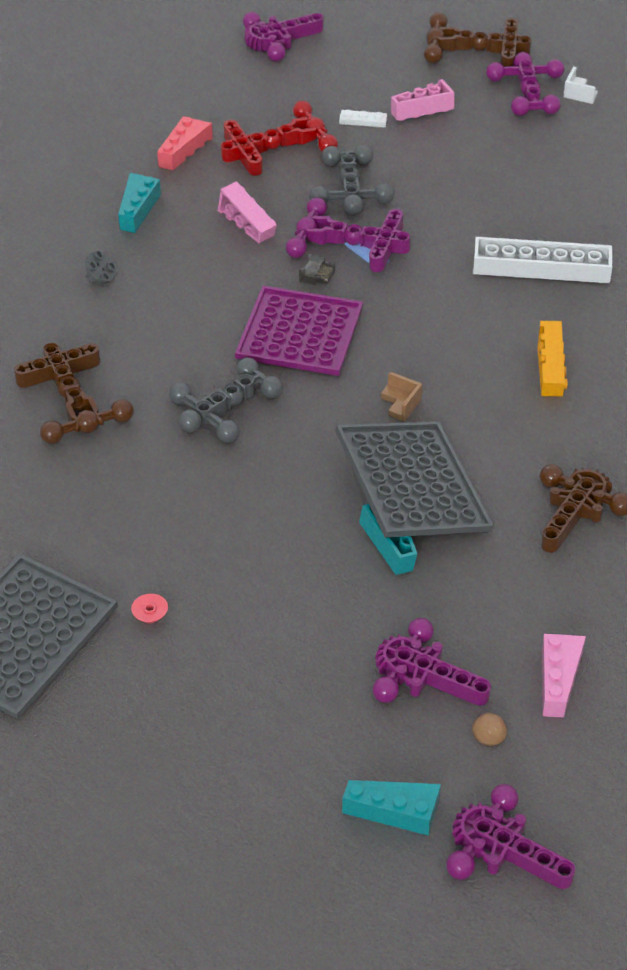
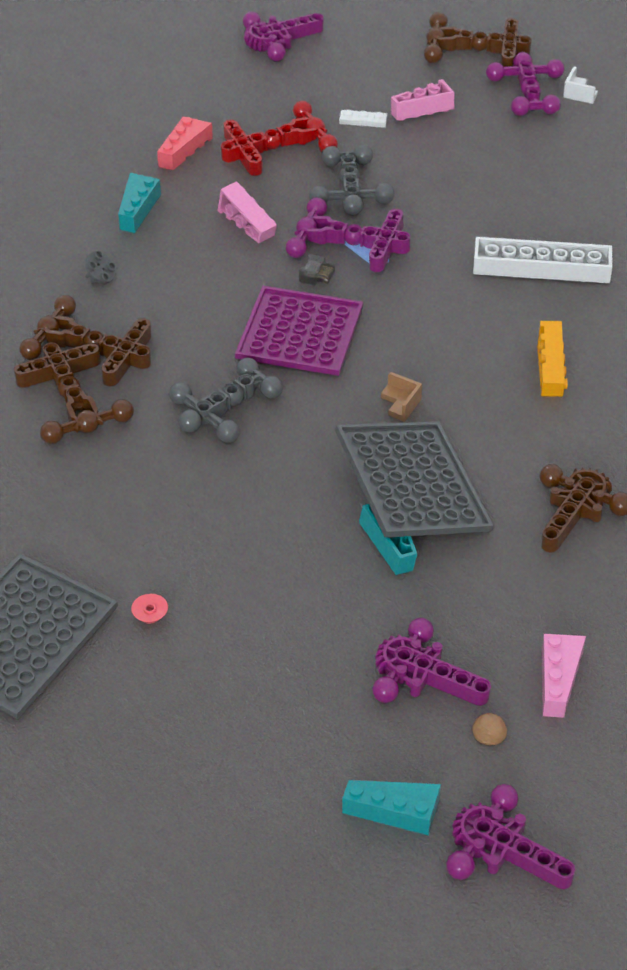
(121, 352): none -> reddish brown piece

